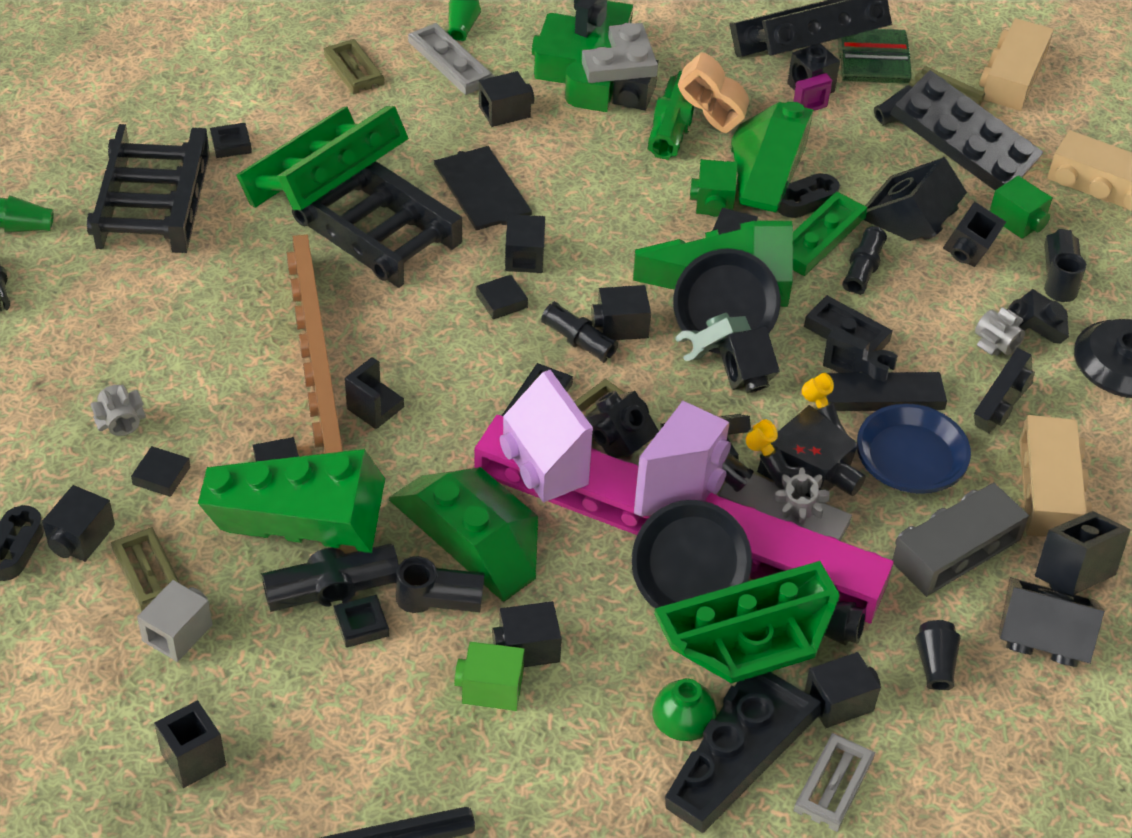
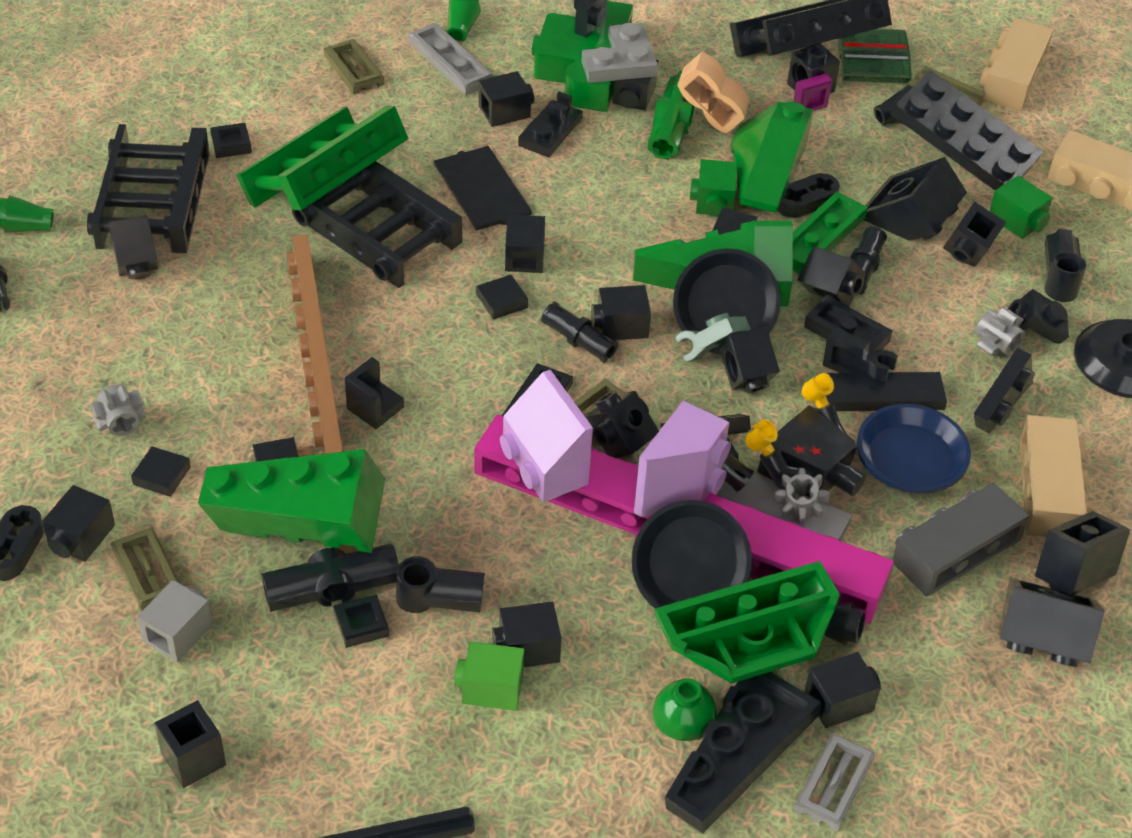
(133, 247): none -> black brick
(476, 525): green wedge -> none
(551, 126): none -> black plate
(832, 276): none -> black brick
(938, 651): black cone -> none

